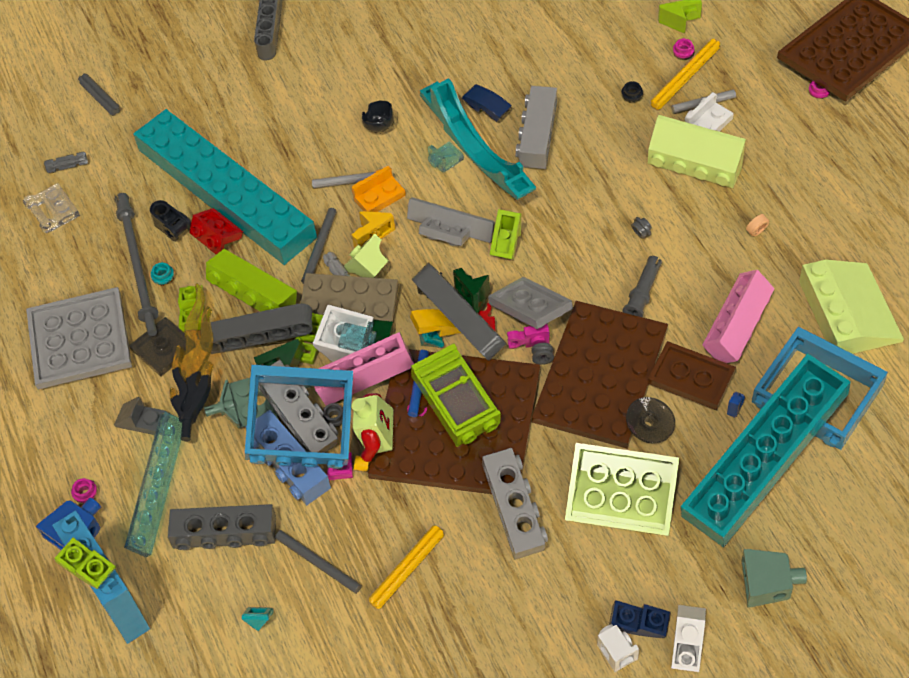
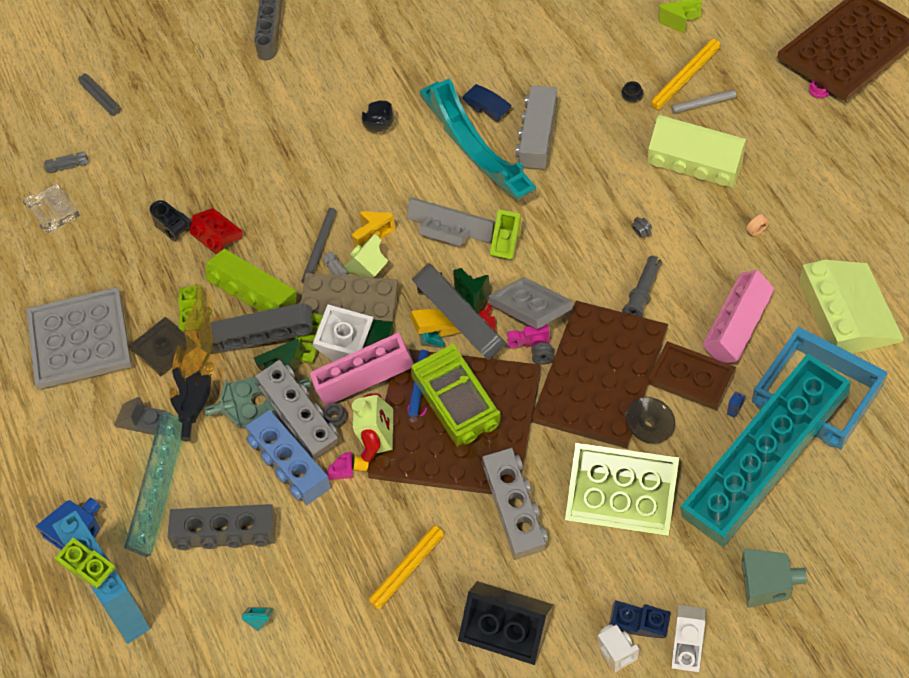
(81, 485): dark pink plate -> none
(125, 214): dark grey bar -> none
(158, 271): teal plate -> none
(226, 186): teal brick -> none
(298, 376): dark azure window -> none
(317, 561): dark grey bar -> none
(340, 180): light grey bar -> none
(356, 337): clear light blue bracket -> none
(377, 191): light orange bracket -> none
(445, 156): clear light blue bracket -> none
(505, 622): none -> black slope
(683, 48): dark pink plate -> none
(709, 114): white bracket -> none

